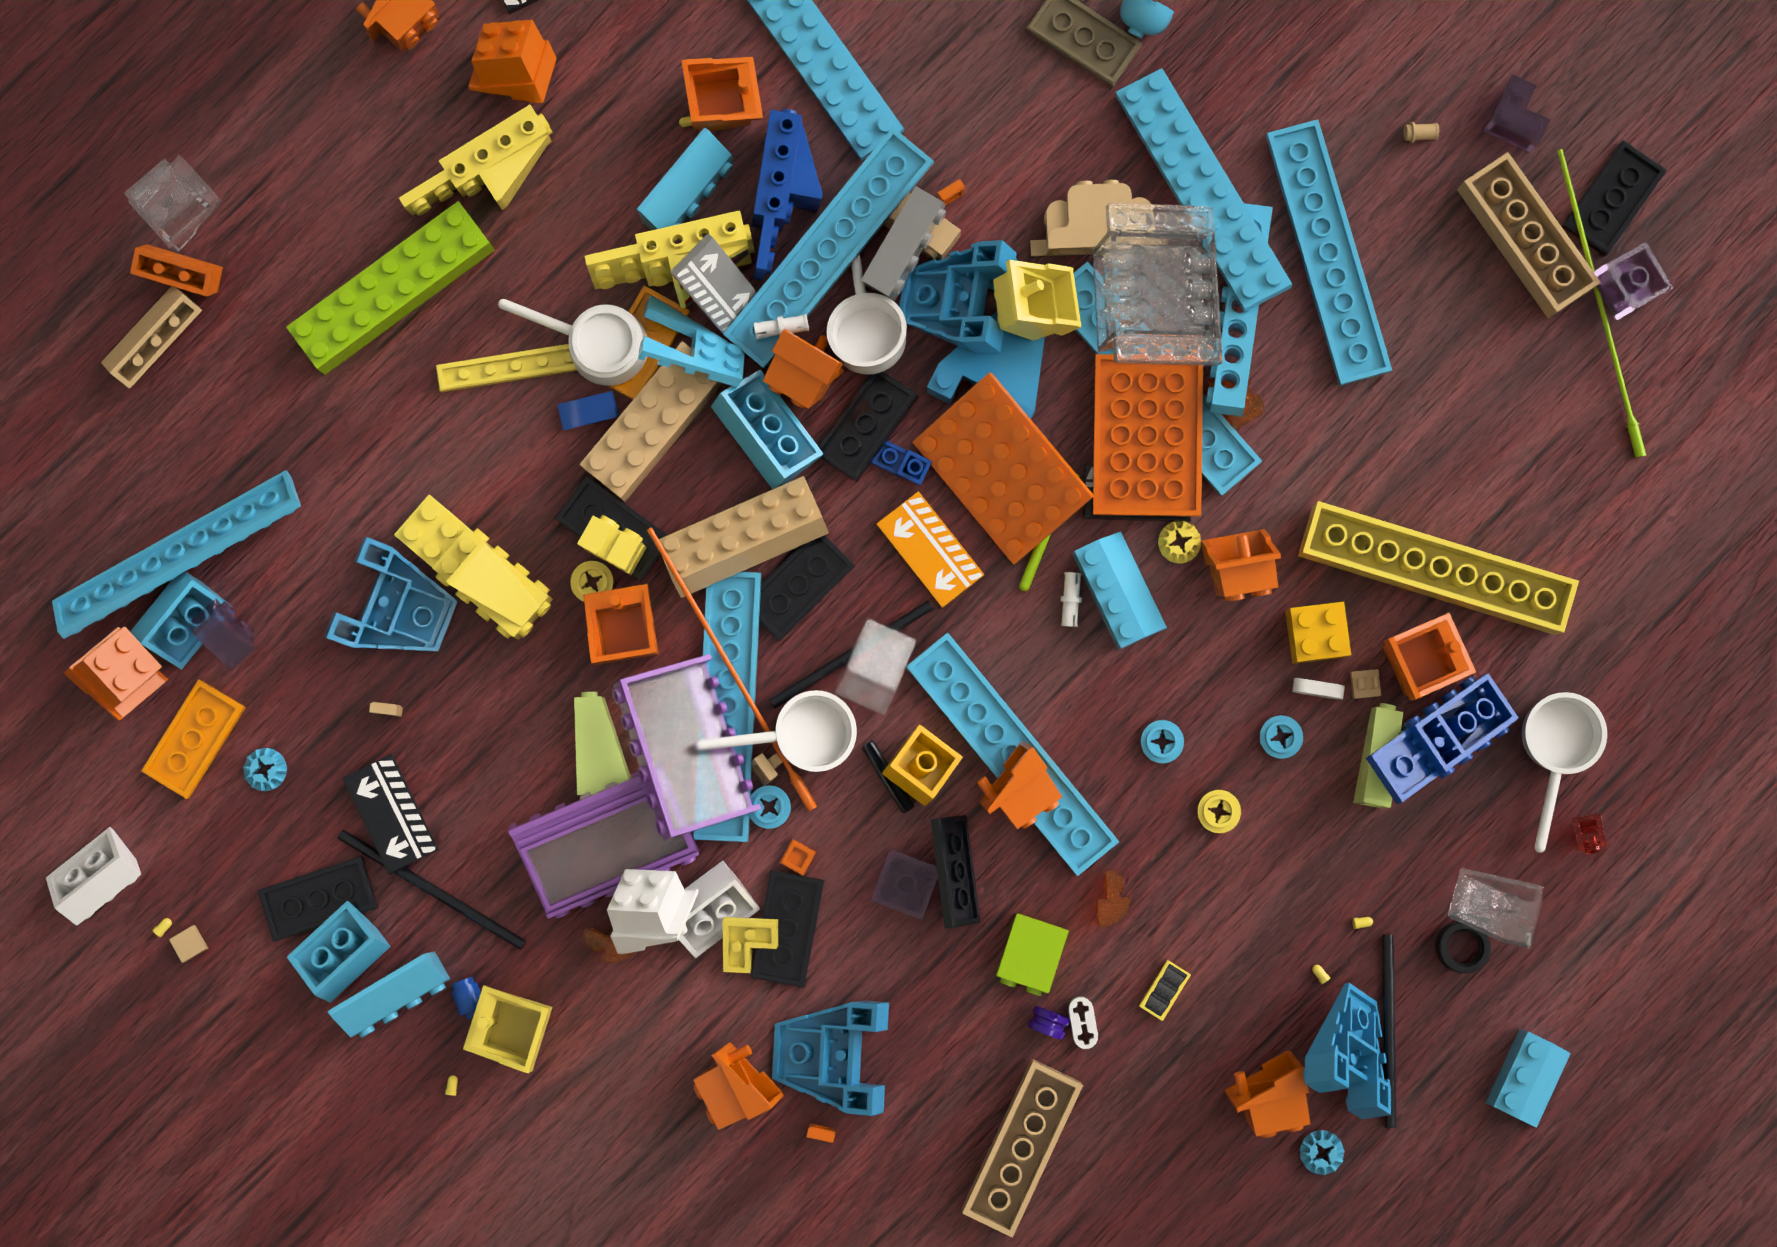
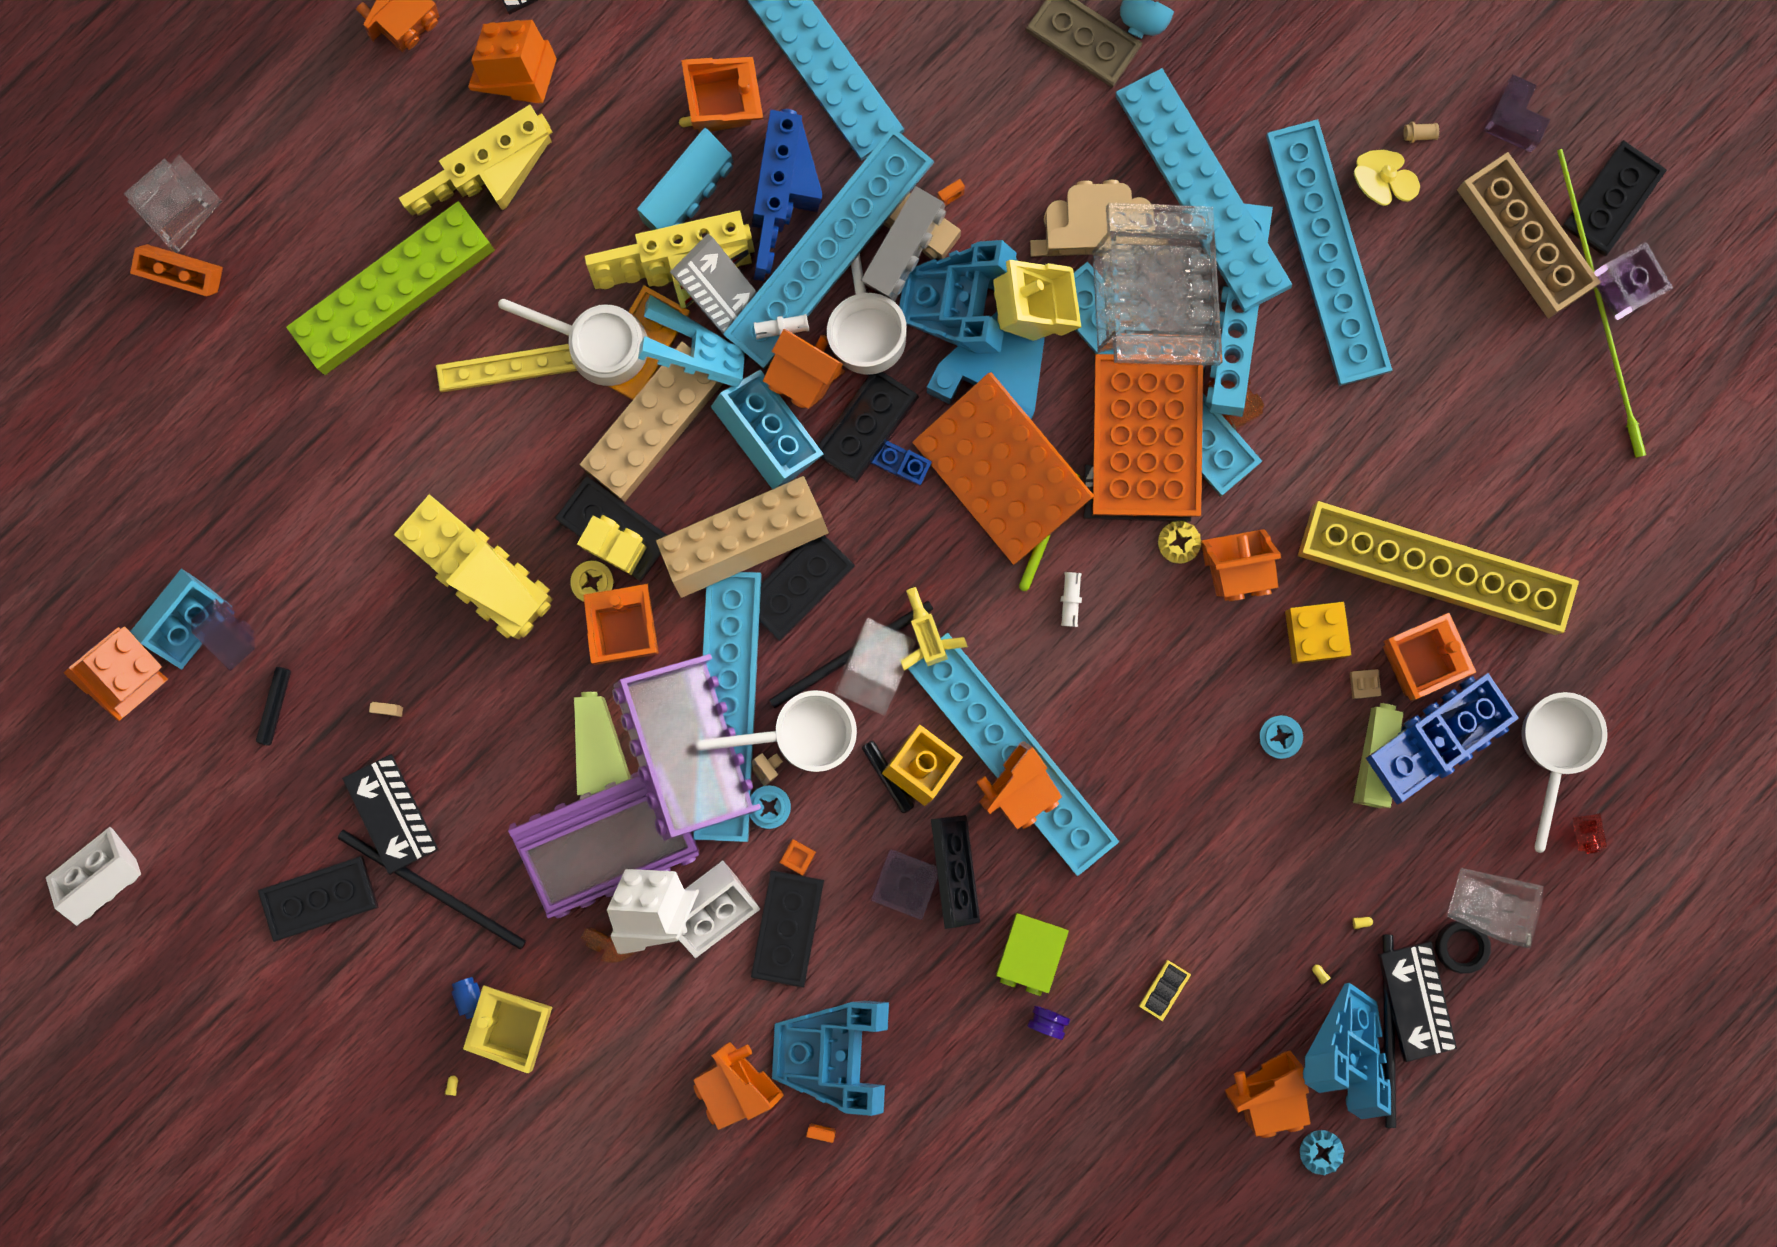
(151, 336): tan brick -> none
(162, 927): light yellow piece -> none
(175, 554): medium azure plate -> none
(188, 944): tan tile -> none
(193, 739): light orange tile -> none
(273, 706): none -> black axle
(275, 775): medium azure gear -> none
(338, 952): medium azure slope -> none
(391, 994): medium azure slope -> none
(402, 608): dark azure wedge -> none
(588, 410): blue slope -> none
(741, 936): light yellow plate -> none
(796, 780): orange piece -> none
(930, 549): light orange tile -> none
(930, 643): none -> light yellow piece
(1021, 1147): tan brick -> none
(1076, 1023): white beam -> none
(1112, 908): clear orange brick -> none
(1119, 590): medium azure slope -> none
(1170, 732): medium azure gear -> none
(1229, 804): light yellow gear -> none
(1318, 688): white beam -> none
(1378, 173): none -> light yellow piece
(1417, 1001): none -> black tile
(1528, 1077): medium azure slope -> none

